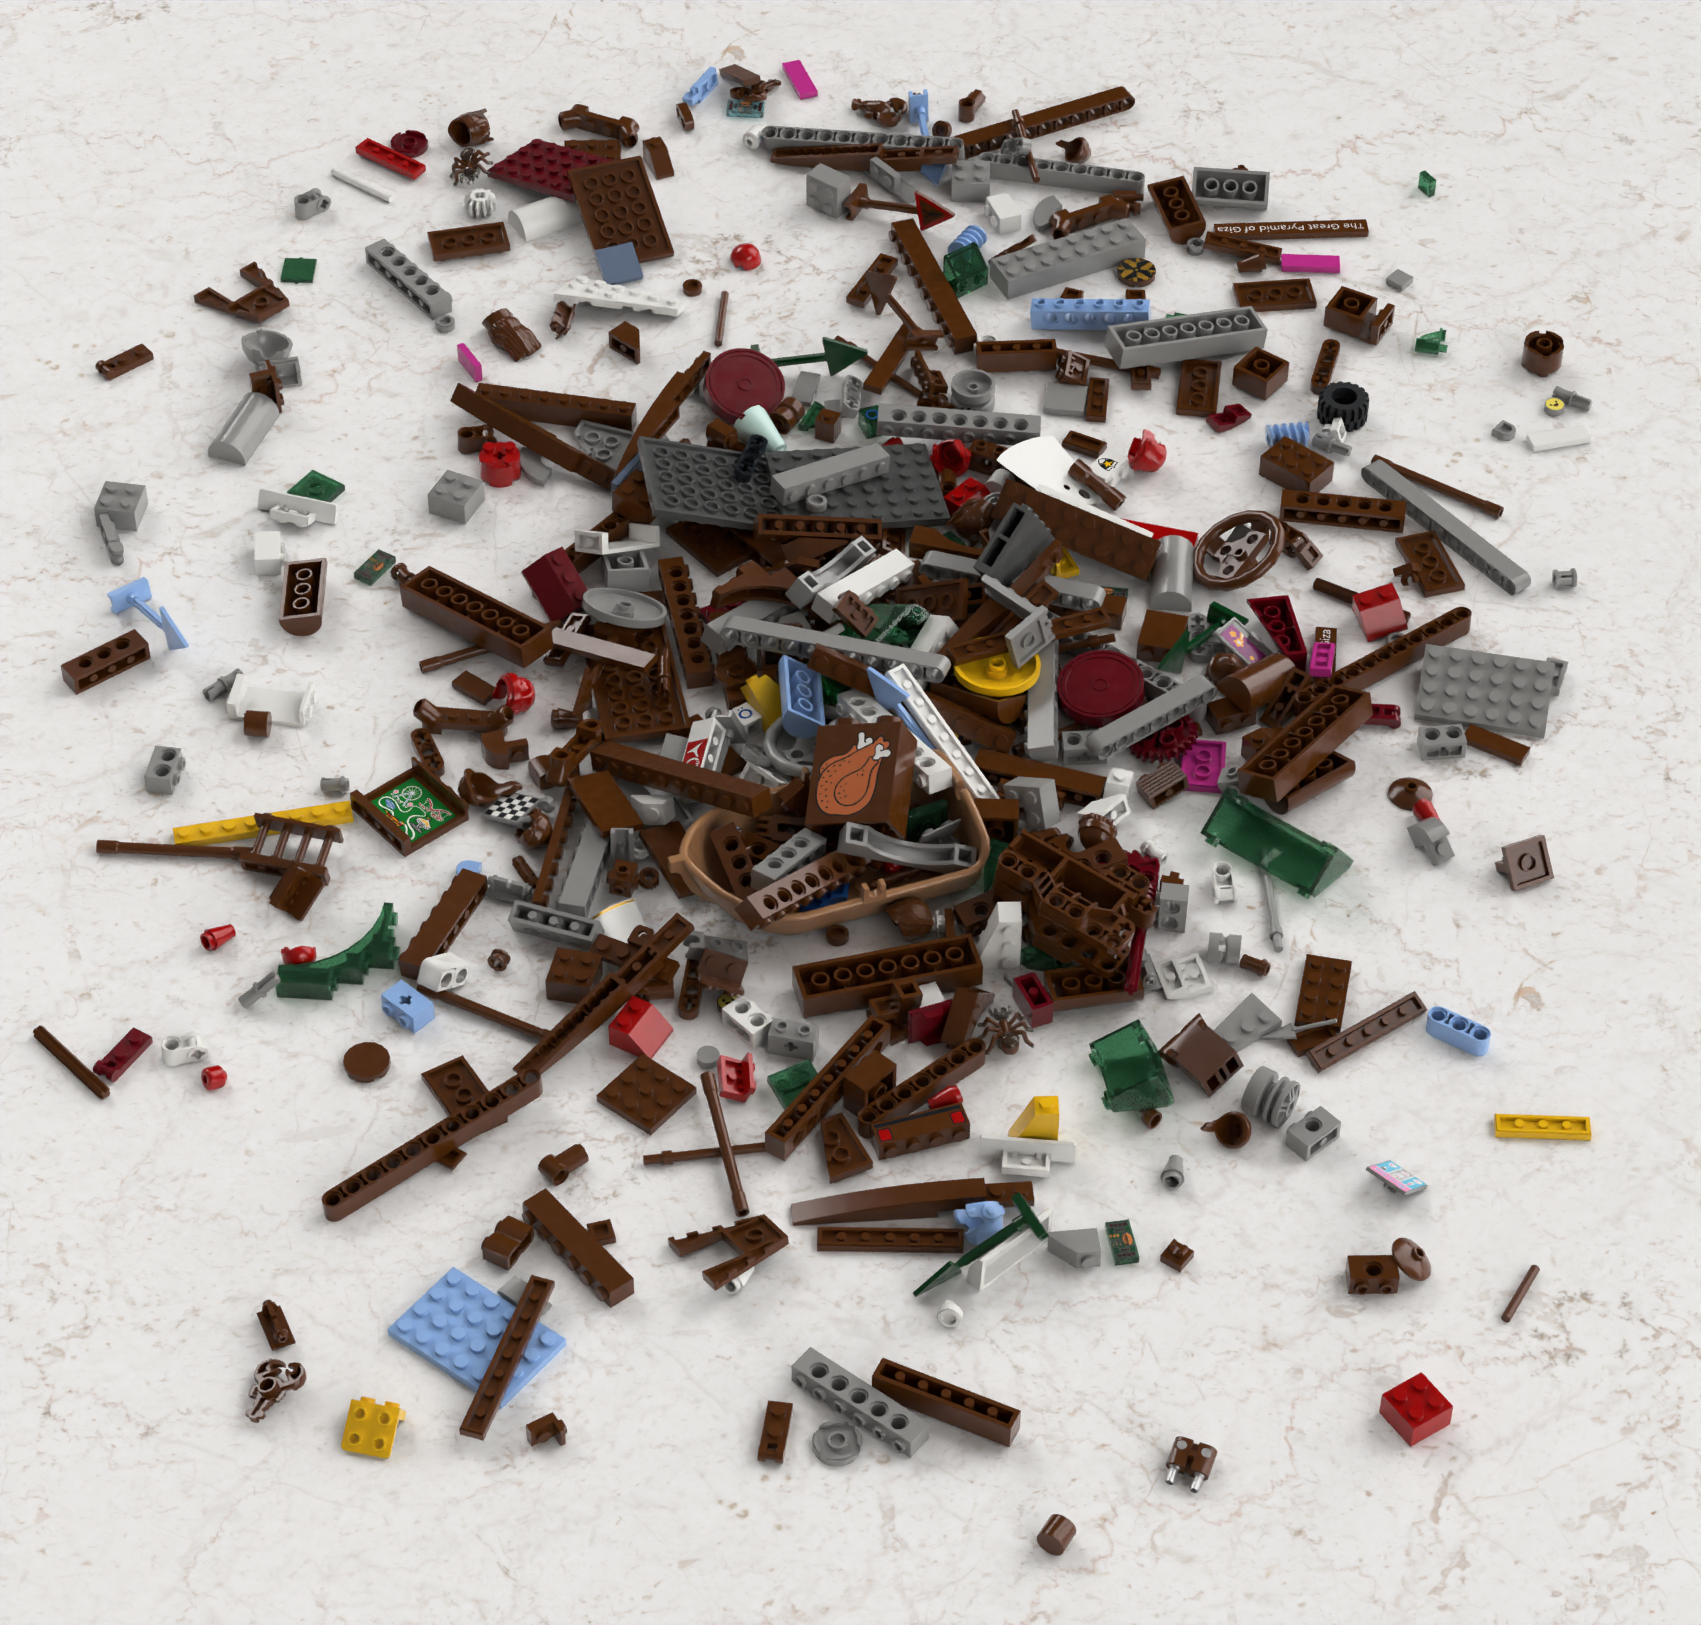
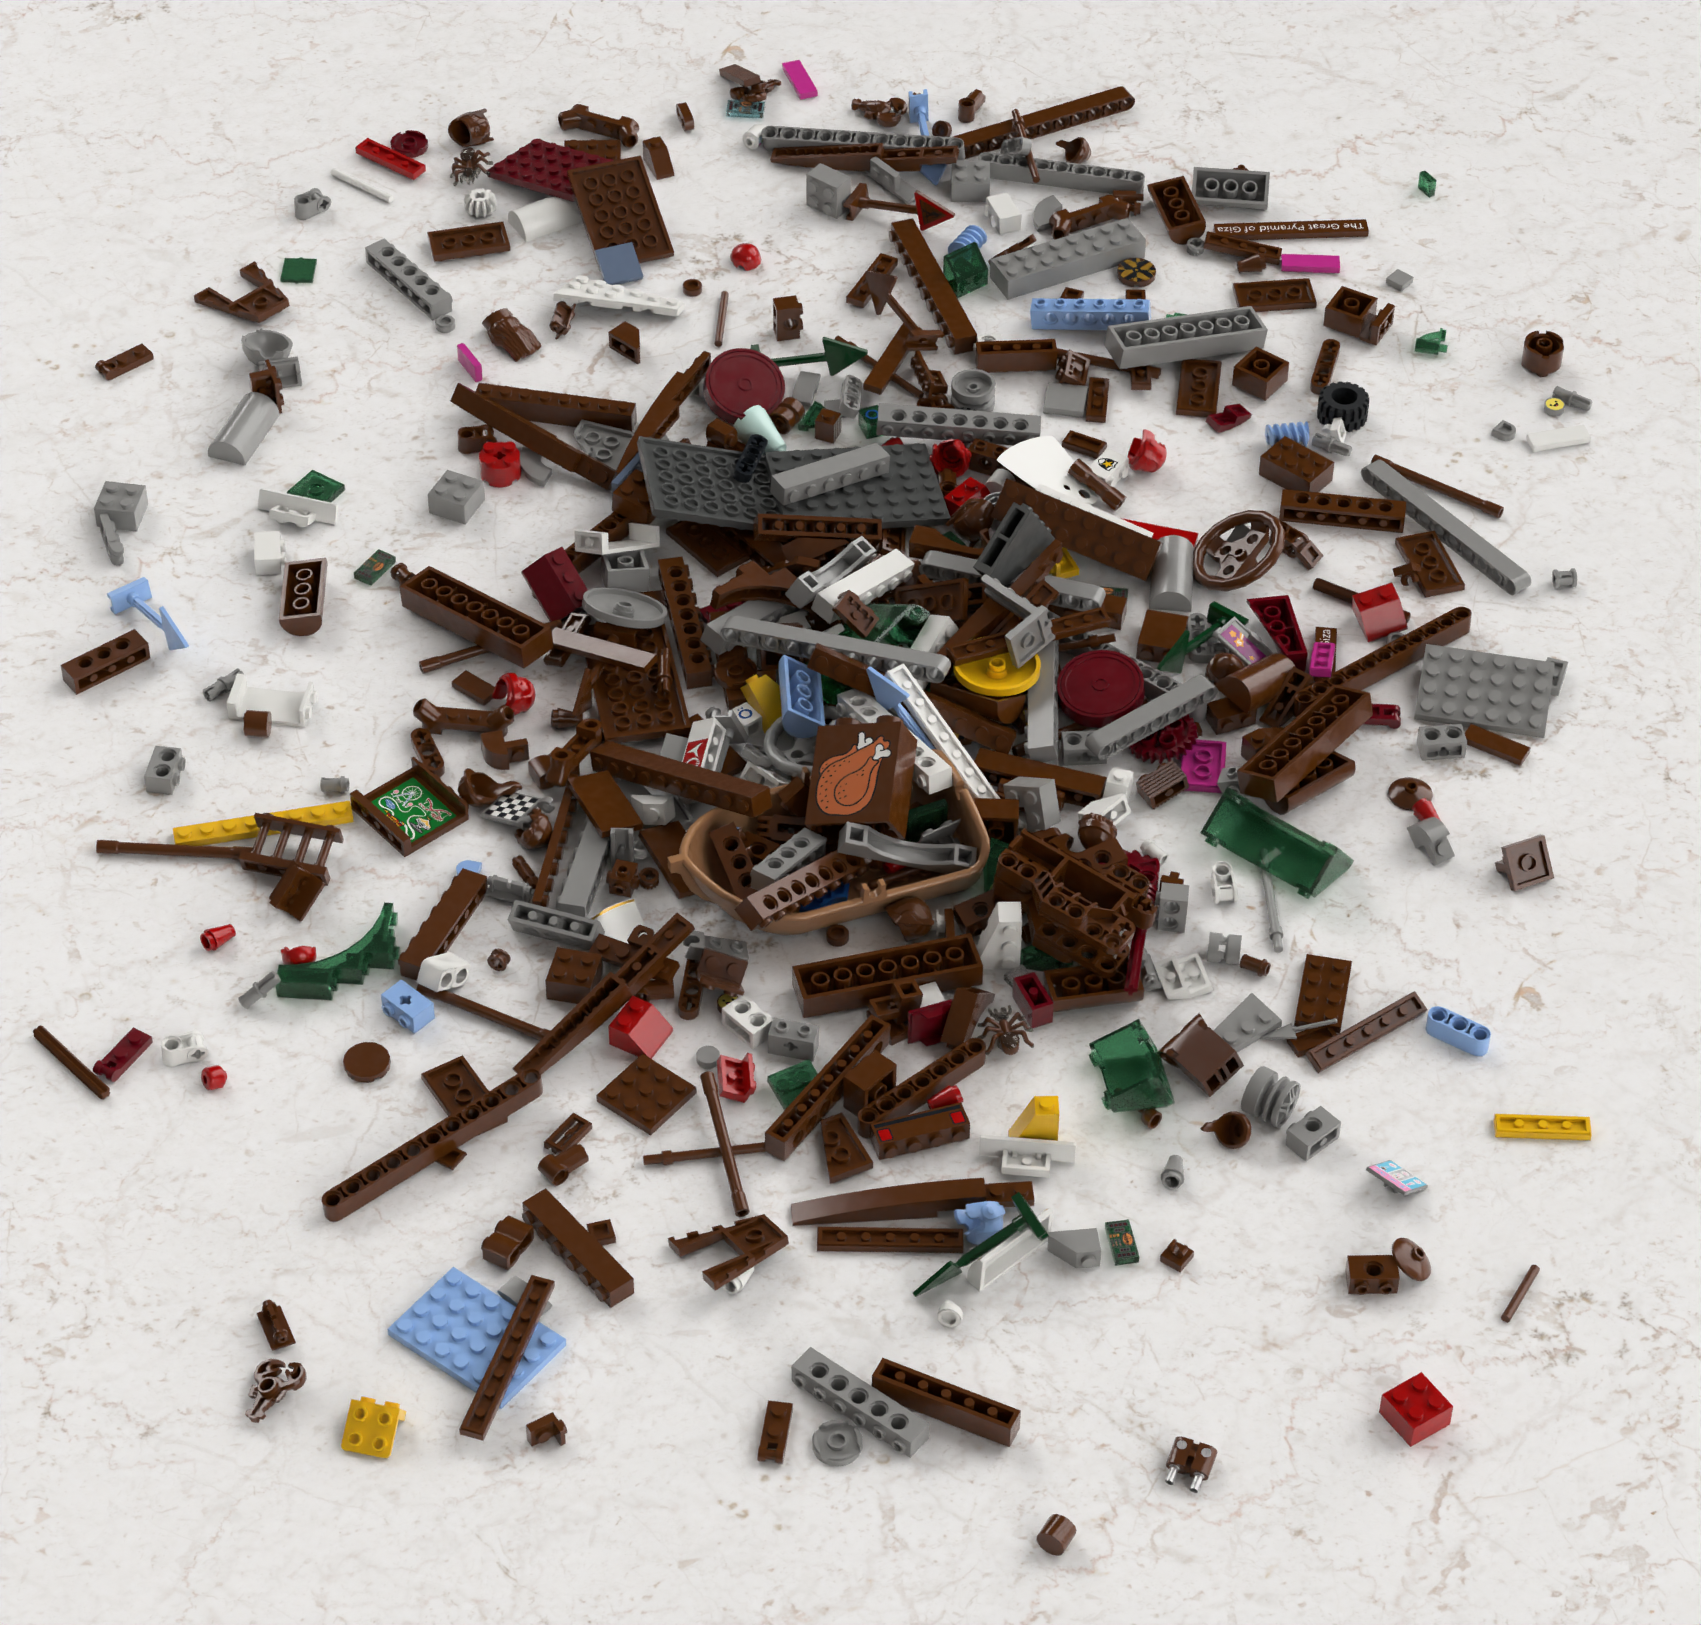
(572, 1136): none -> reddish brown tile
(702, 87): light blue hinge -> none
(787, 318): none -> reddish brown brick
(816, 503): light grey tile -> none

